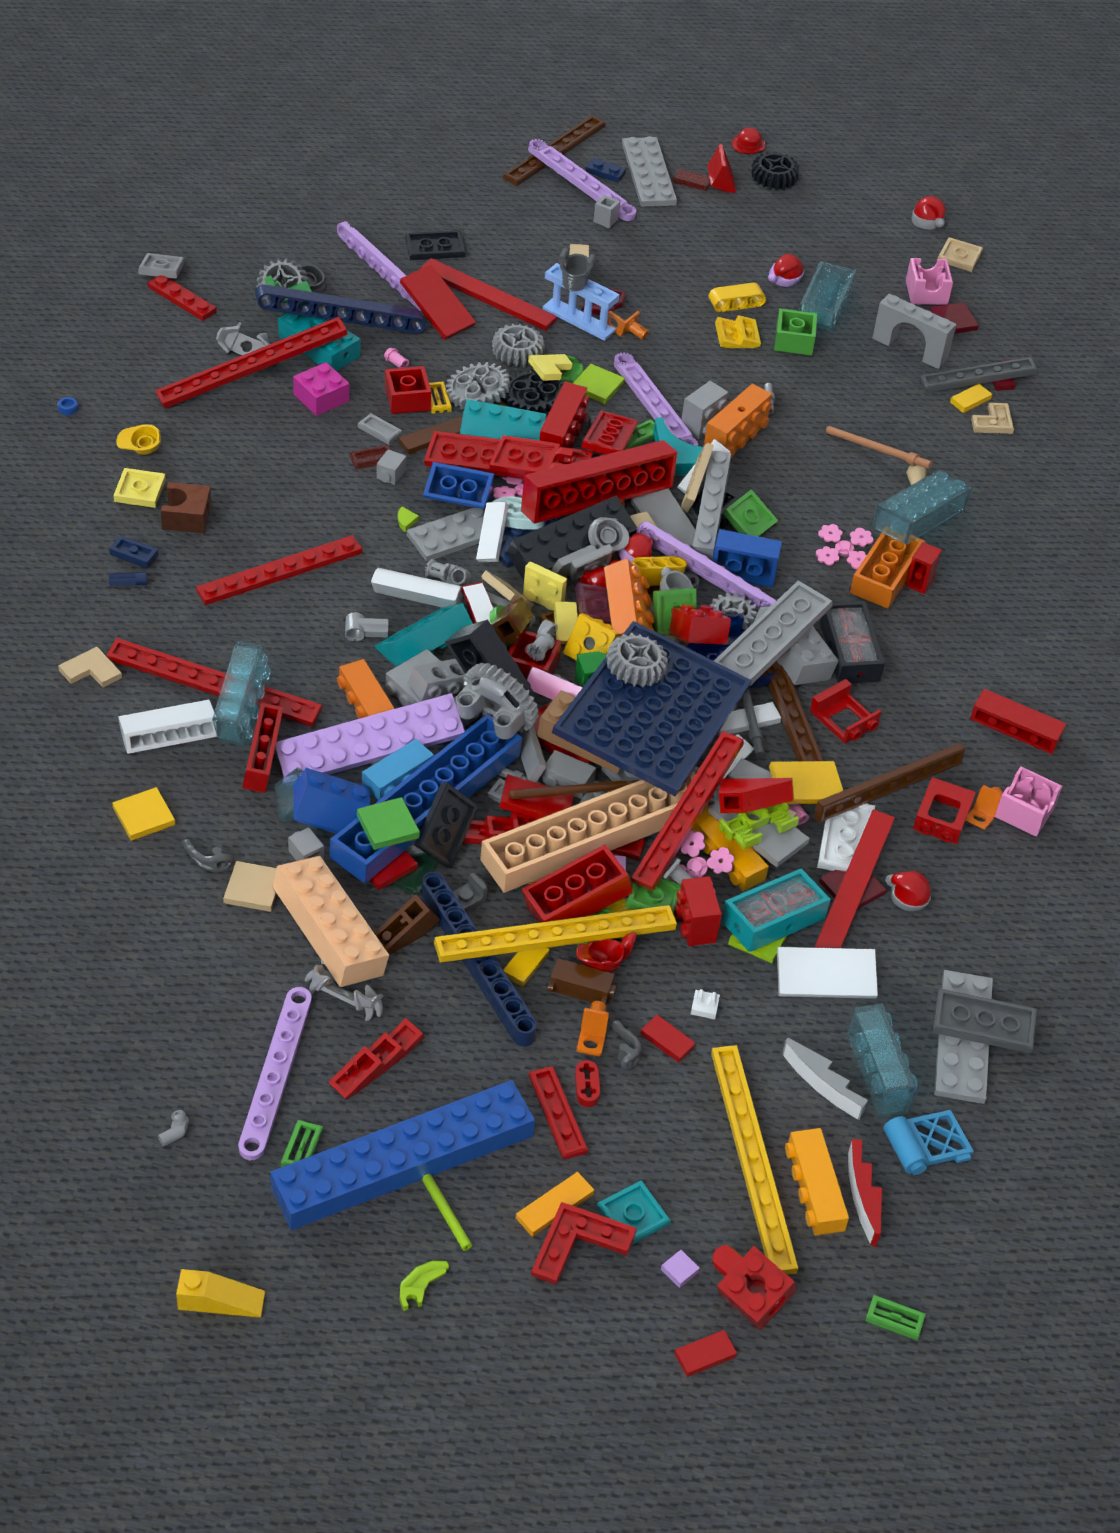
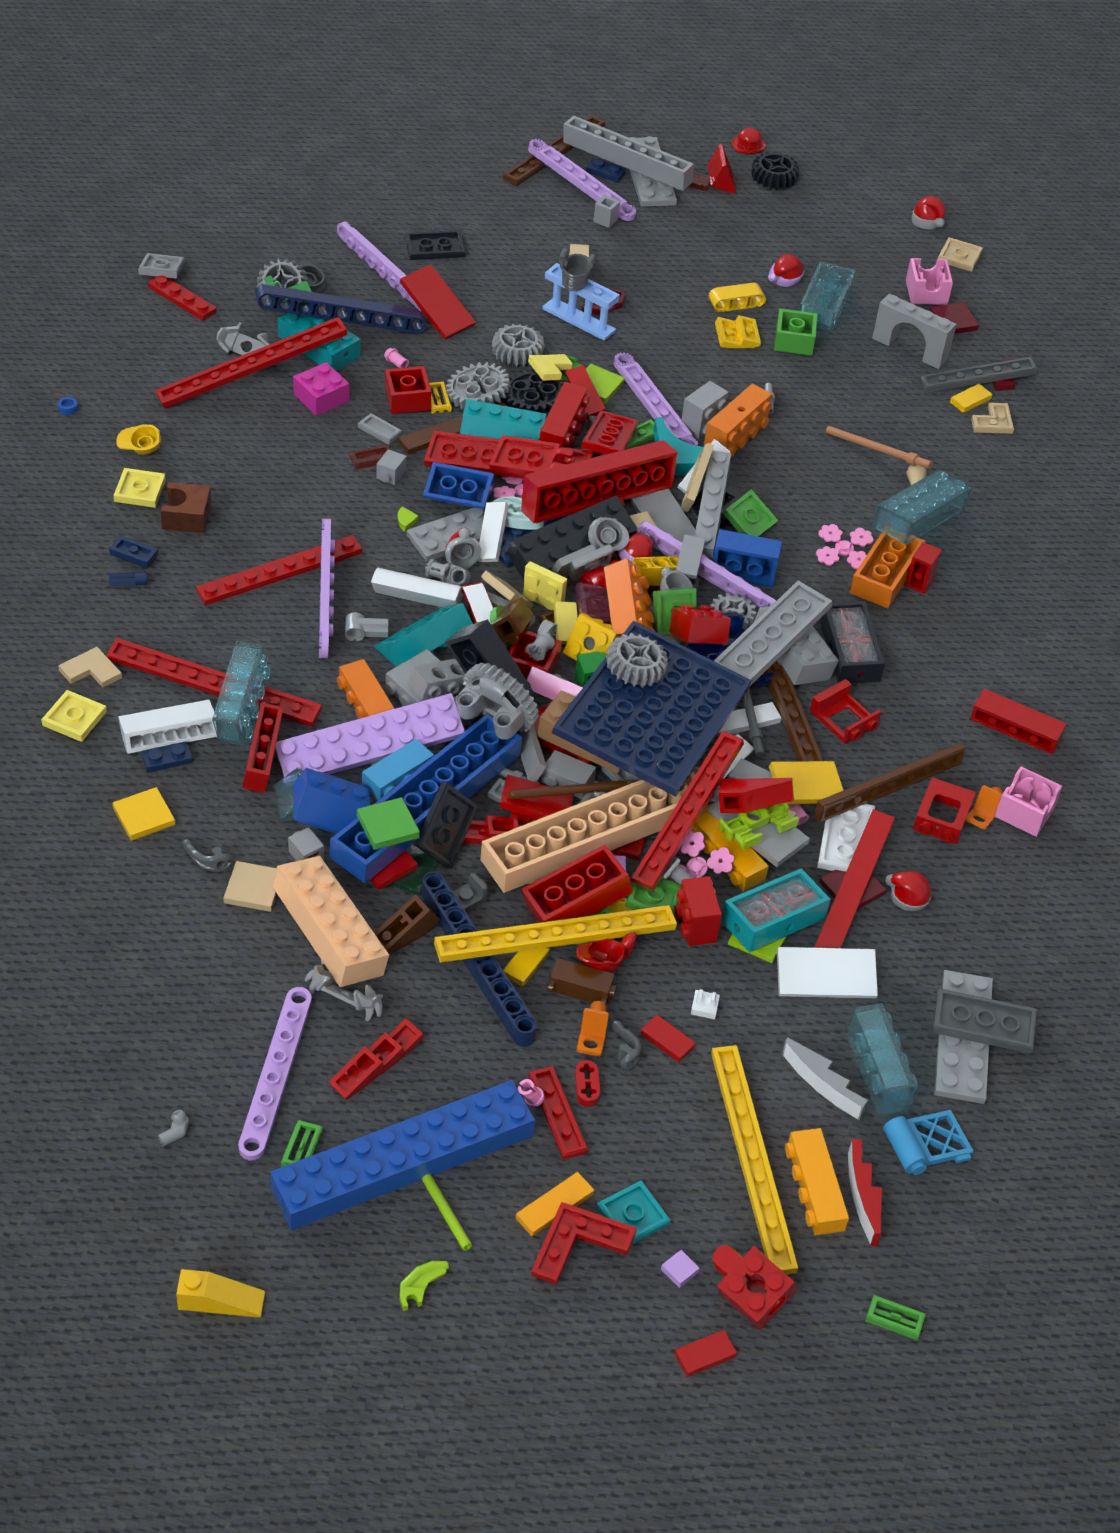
(74, 715): none -> light yellow plate
(167, 756): none -> dark blue plate
(326, 593): none -> lavender plate
(462, 549): none -> light grey piece
(493, 296): red tile -> none
(532, 1095): none -> bright pink pin
(580, 377): none -> red tile
(628, 153): none -> light grey brick
(628, 325): orange bracket -> none
(690, 555): none -> light grey tile

